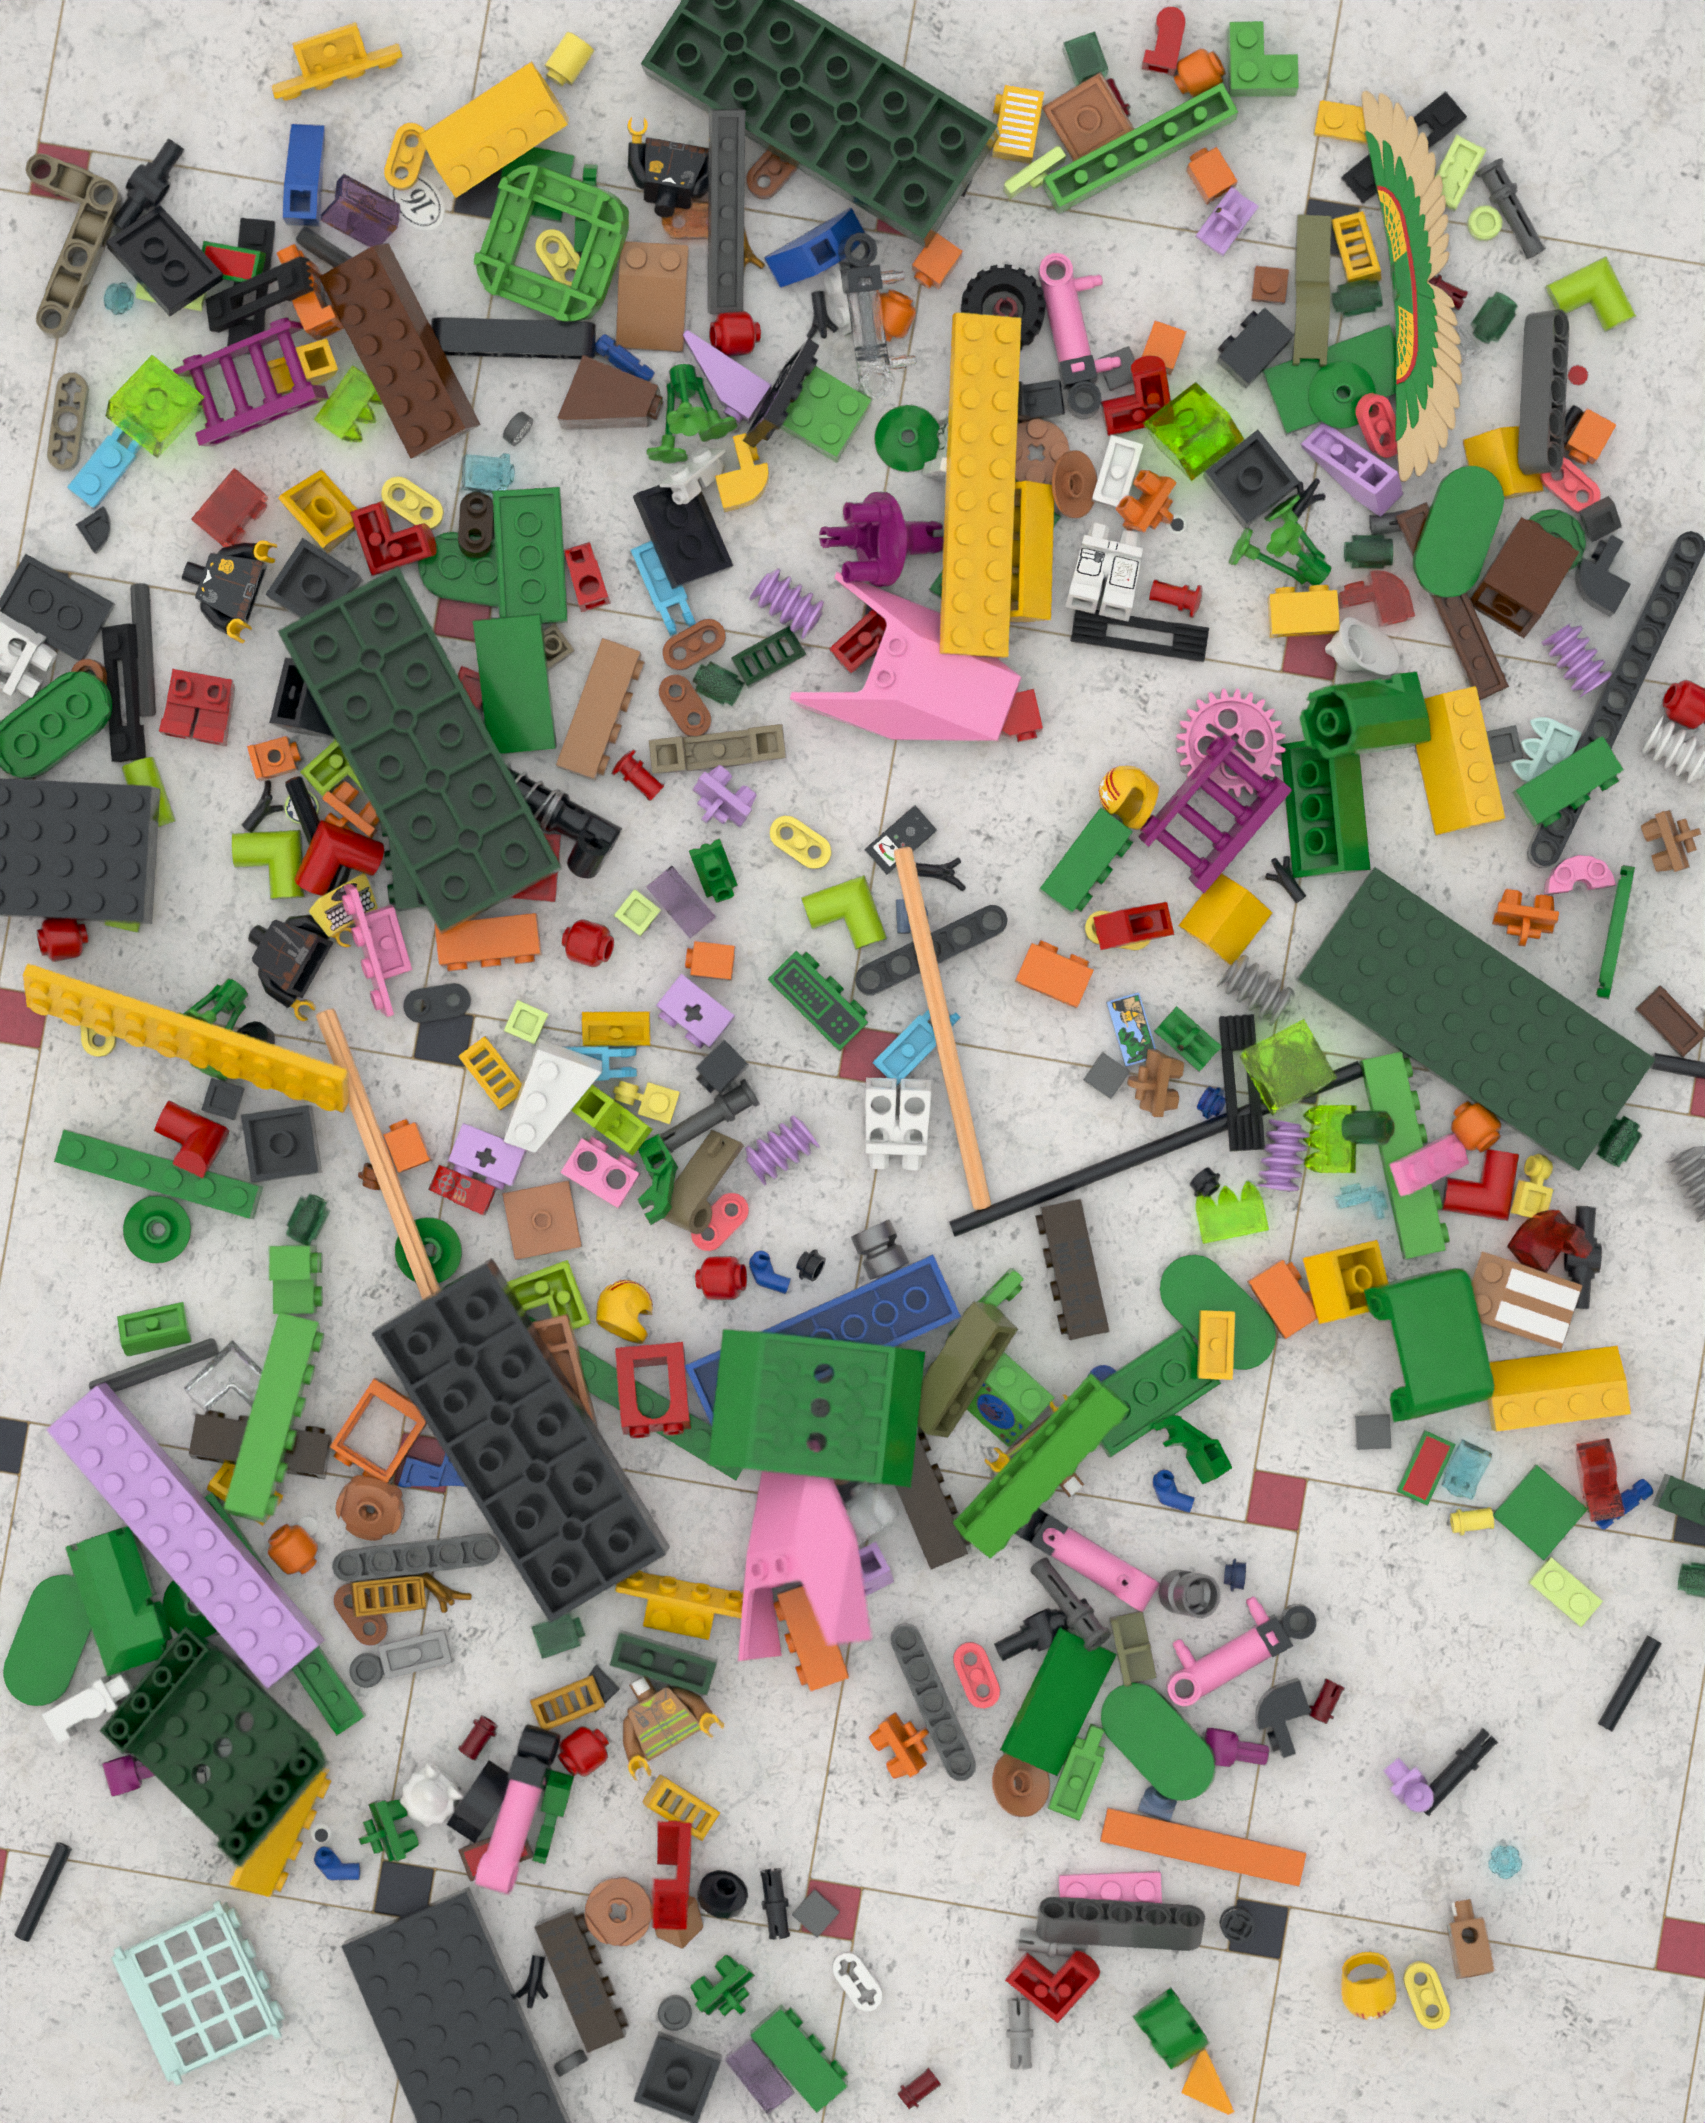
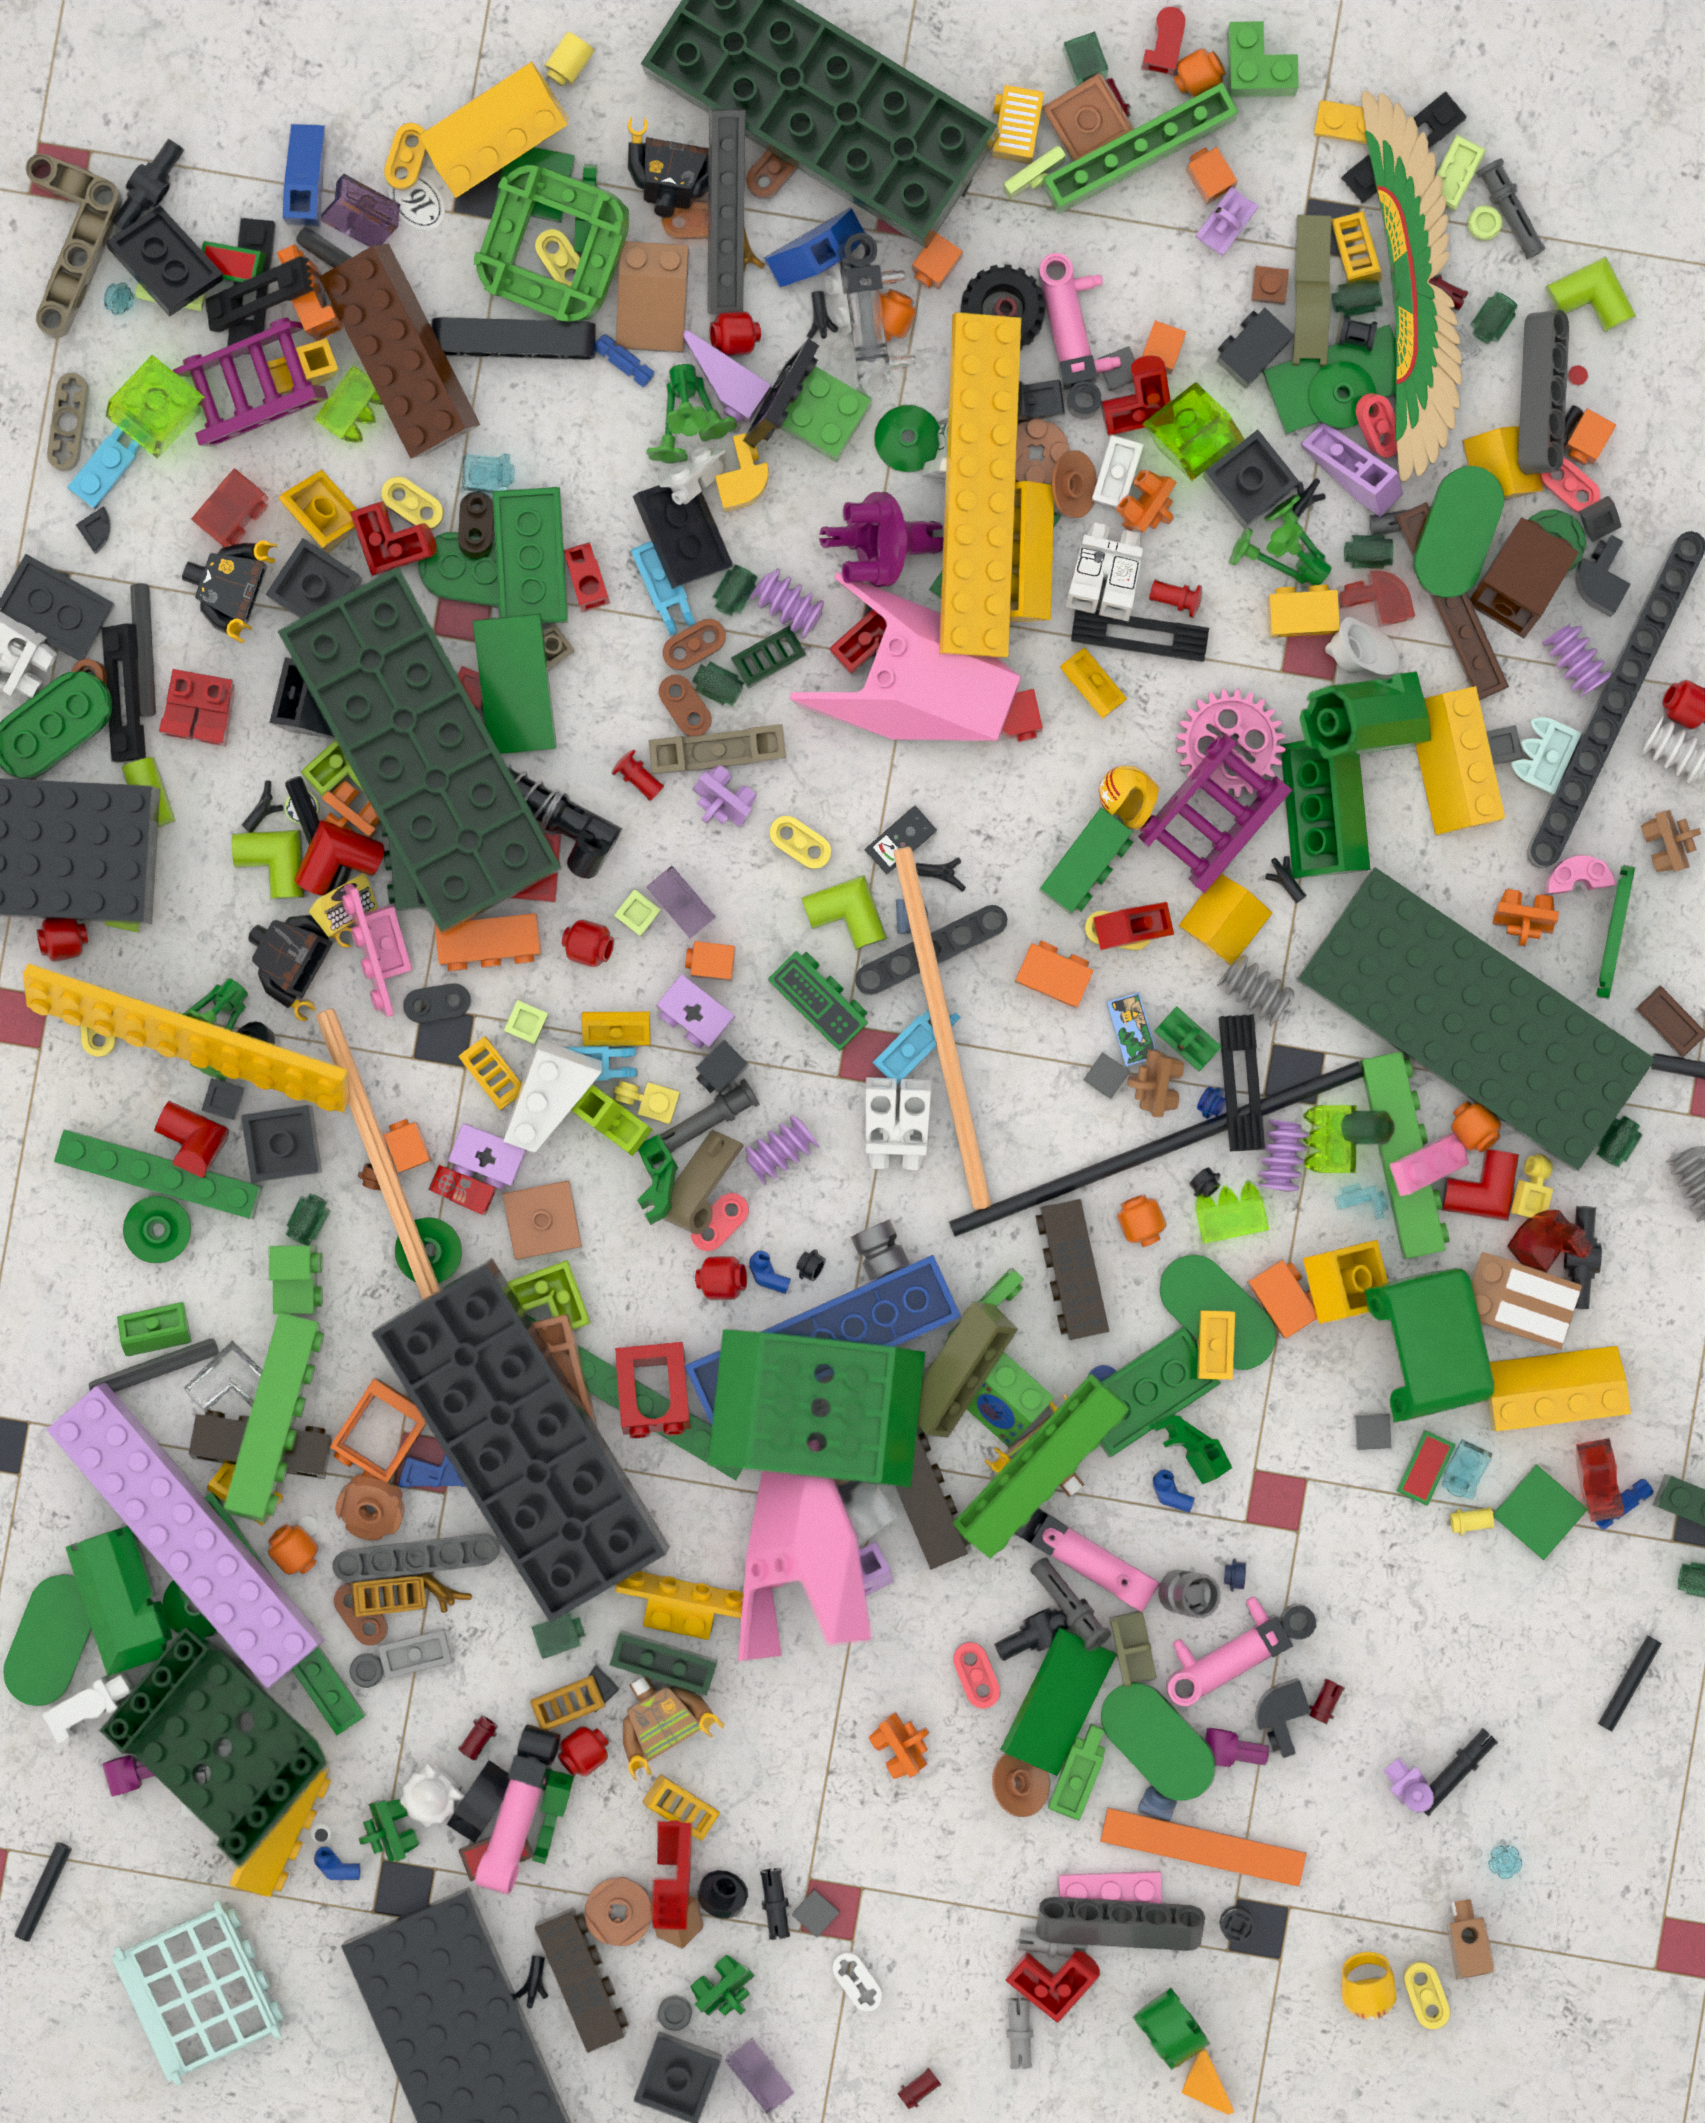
(260, 760): orange brick -> none
(332, 57): yellow bracket -> none
(517, 428): dark grey tile -> none
(570, 2062): dark grey tile -> none
(596, 1179): bright pink brick -> none
(599, 710): medium nougat brick -> none
(608, 399): reddish brown slope -> none
(619, 1309): yellow helmet -> none
(714, 870): green hips -> none
(734, 590): none -> clear green brick
(800, 2057): green brick -> none
(819, 1662): orange brick -> none
(939, 1717): dark grey beam -> none
(1093, 682): none -> yellow plate
(1141, 1220): none -> orange head
(1177, 525): sticker -> none
(1287, 1067): clear neon green brick -> none
(1358, 333): none -> black bush
(1565, 1591): yellowish green piece -> none
(1569, 783): green brick -> none

